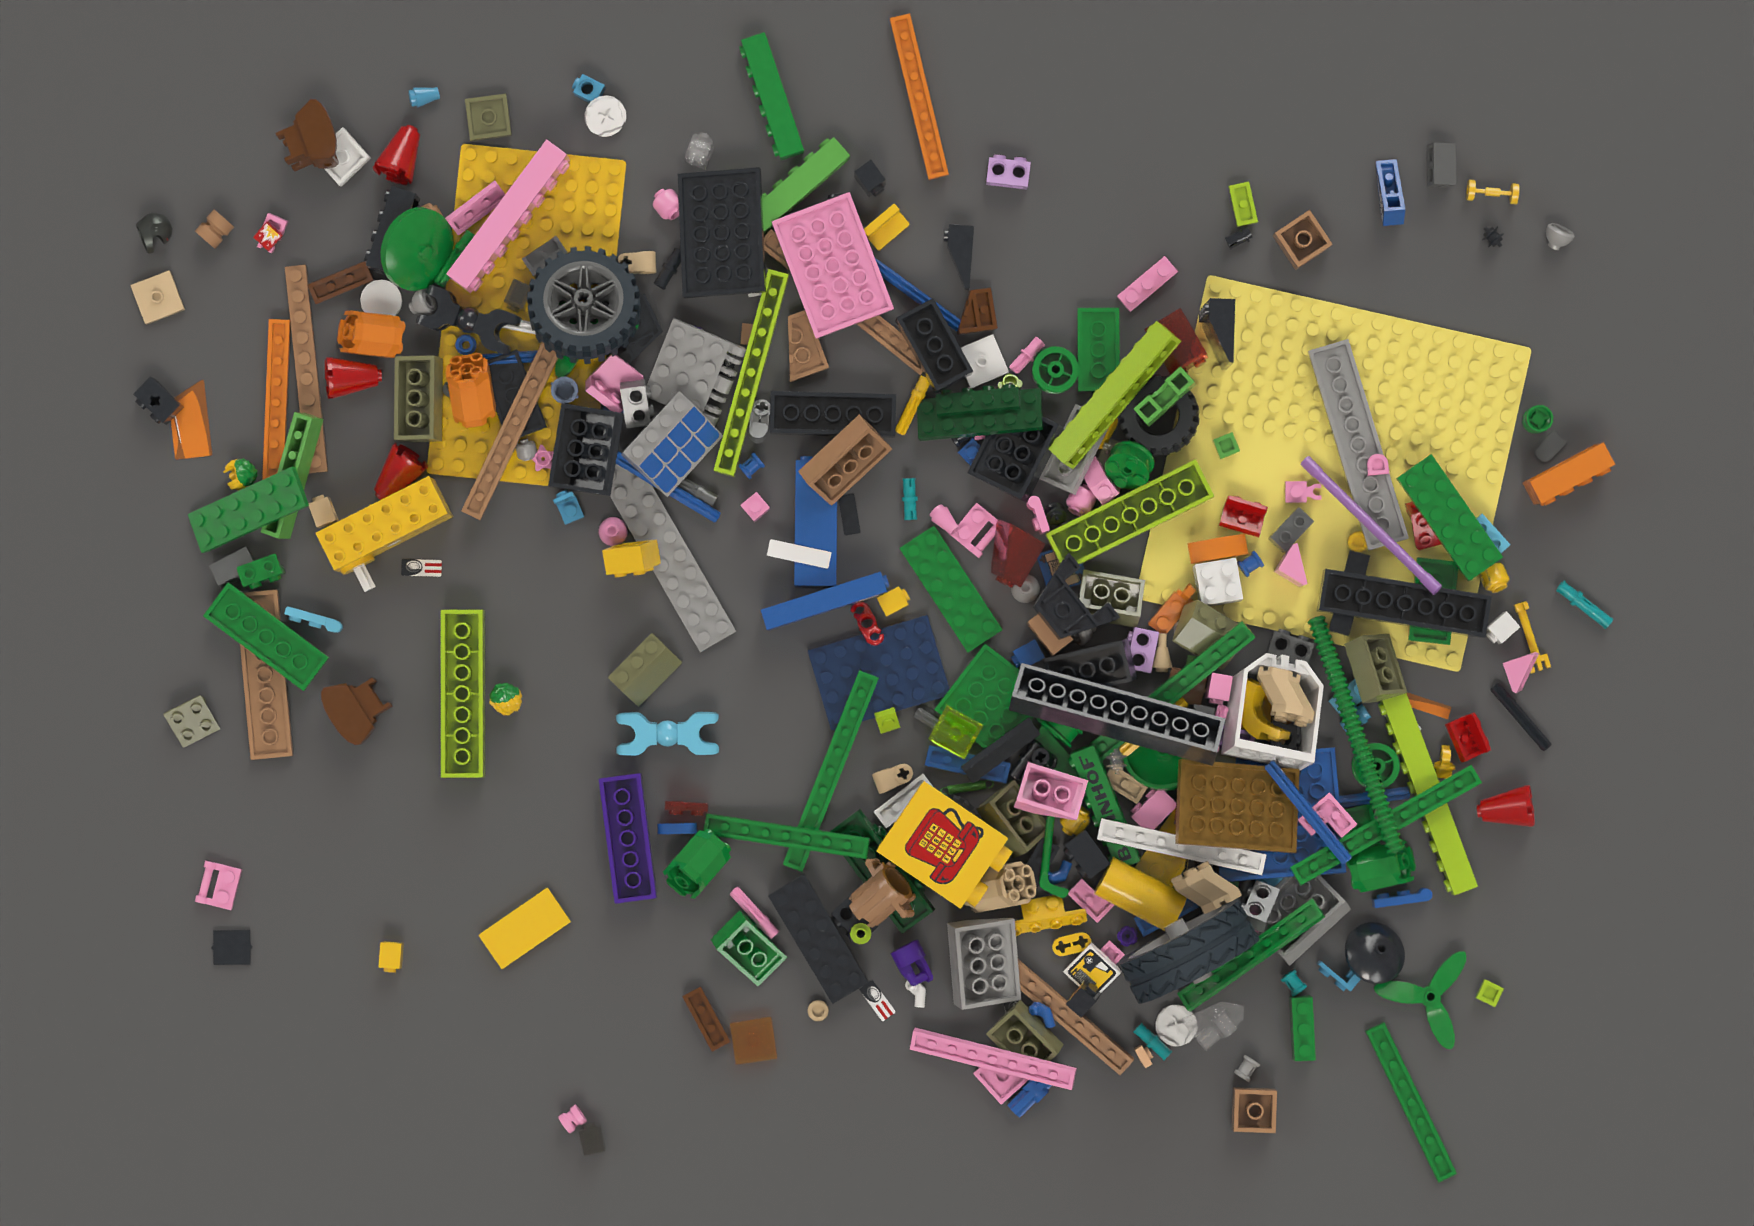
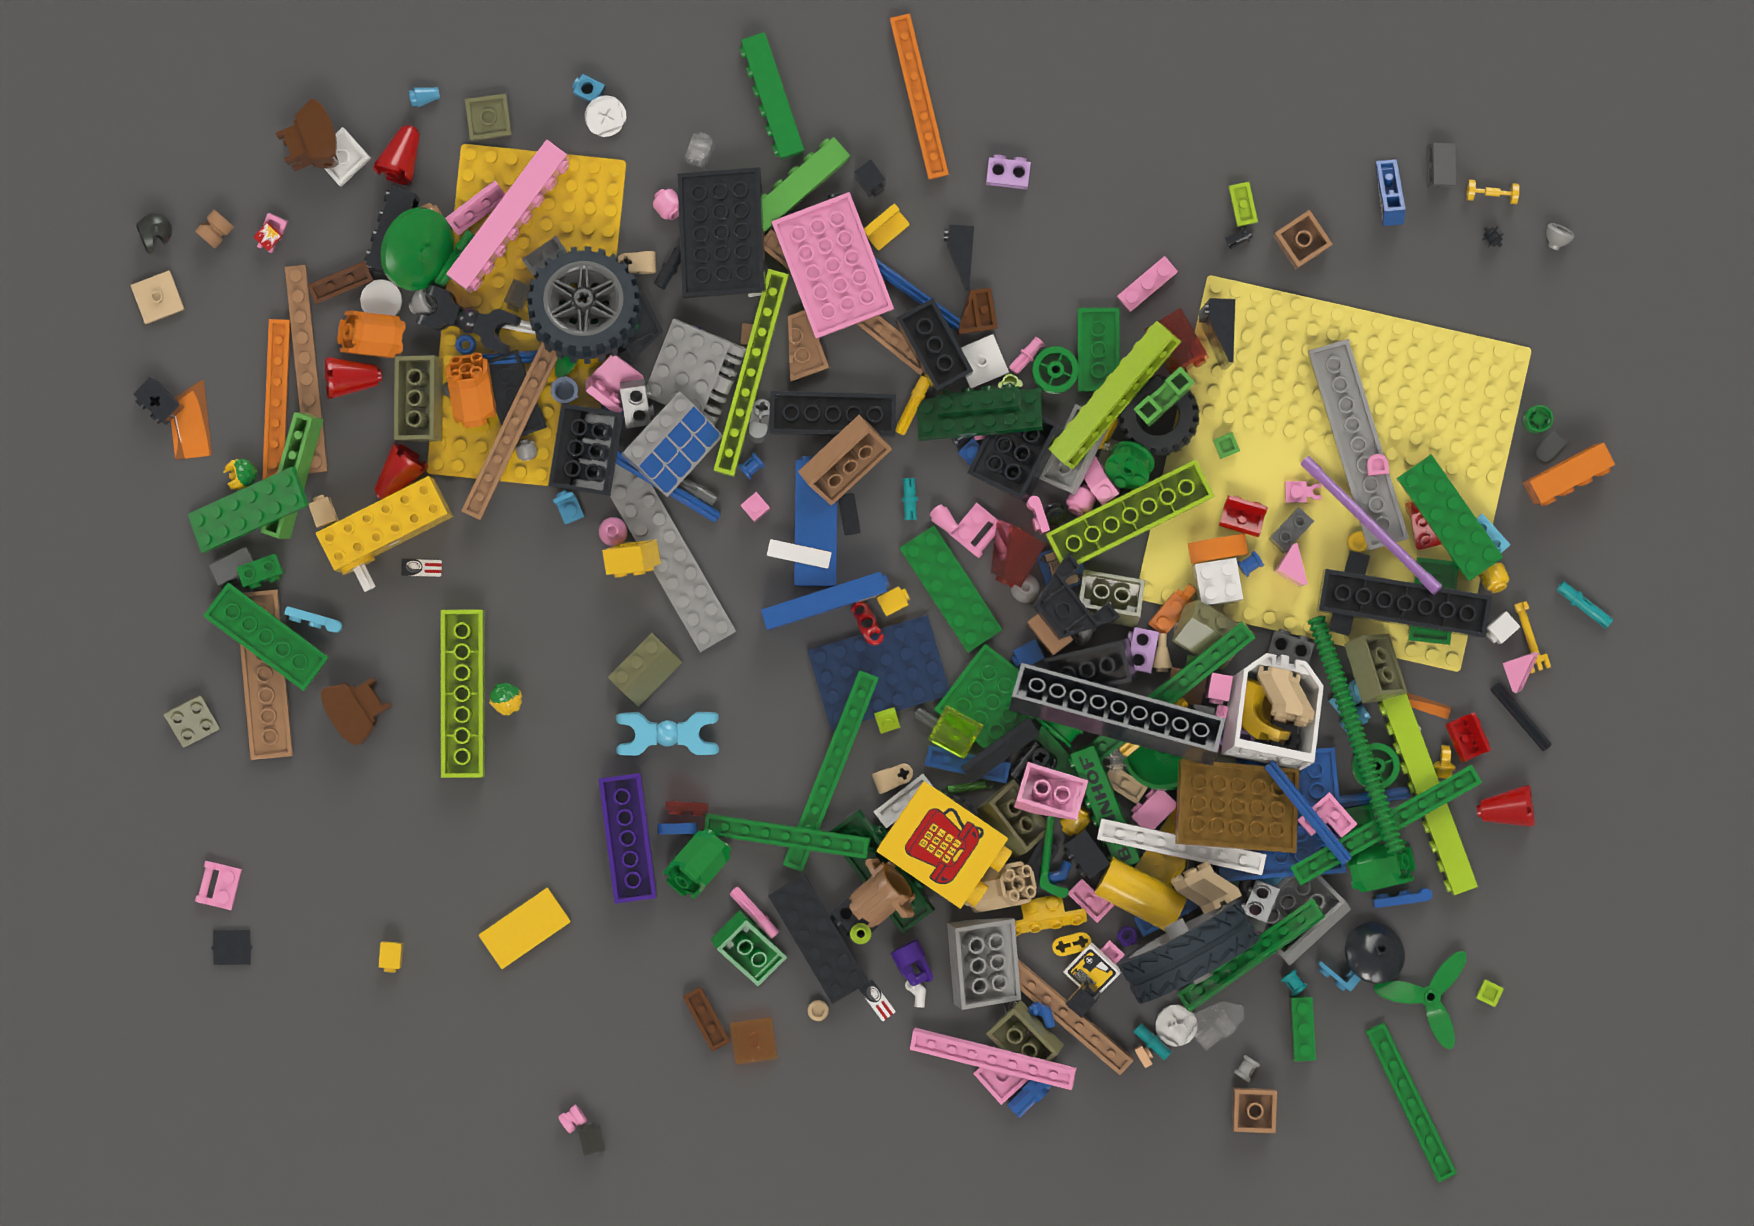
(542, 452): bright pink plate -> none

